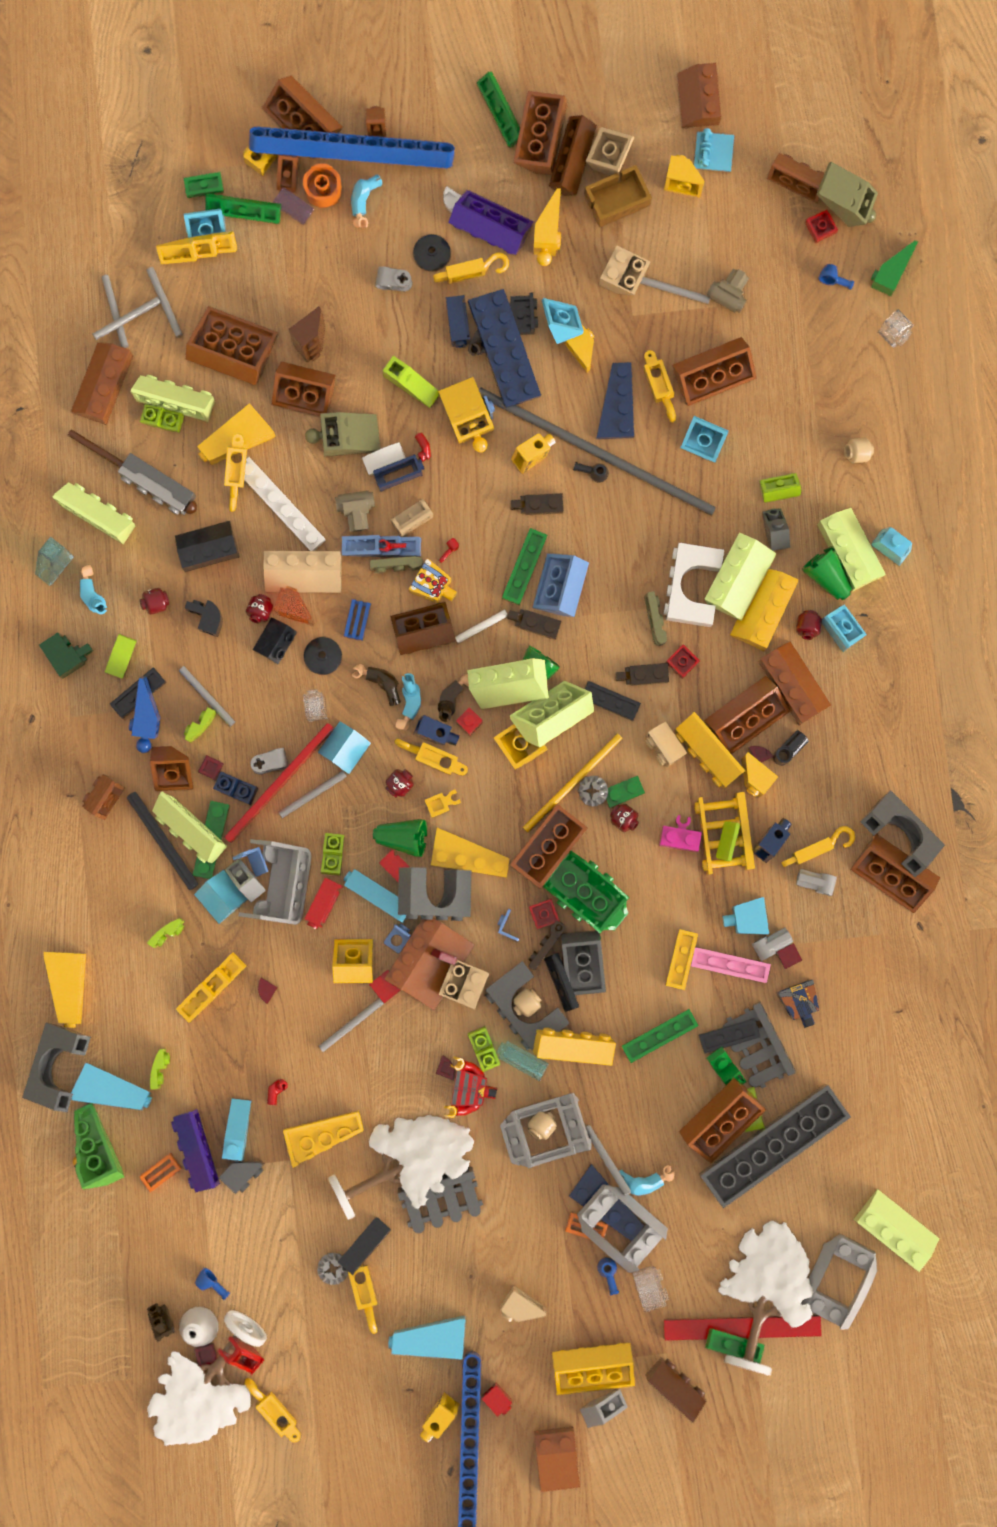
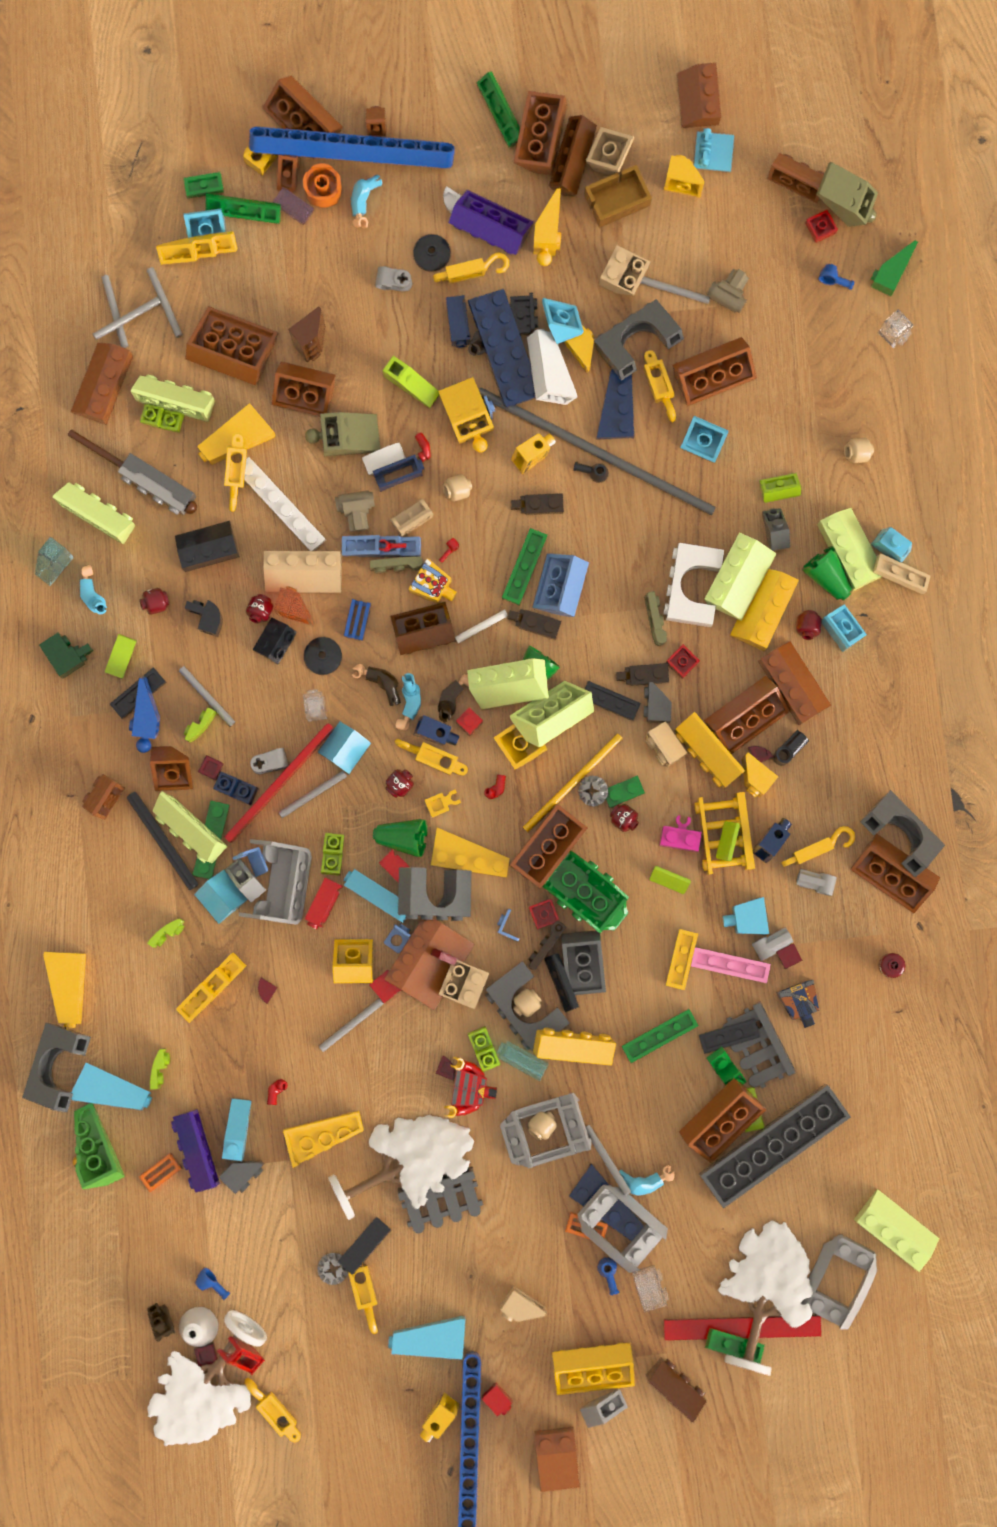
(457, 488): none -> tan head
(497, 789): none -> red arm
(549, 370): none -> white slope
(651, 319): none -> dark grey arch
(658, 705): none -> dark grey slope
(669, 880): none -> lime slope
(885, 965): none -> dark red head
(901, 574): none -> tan plate

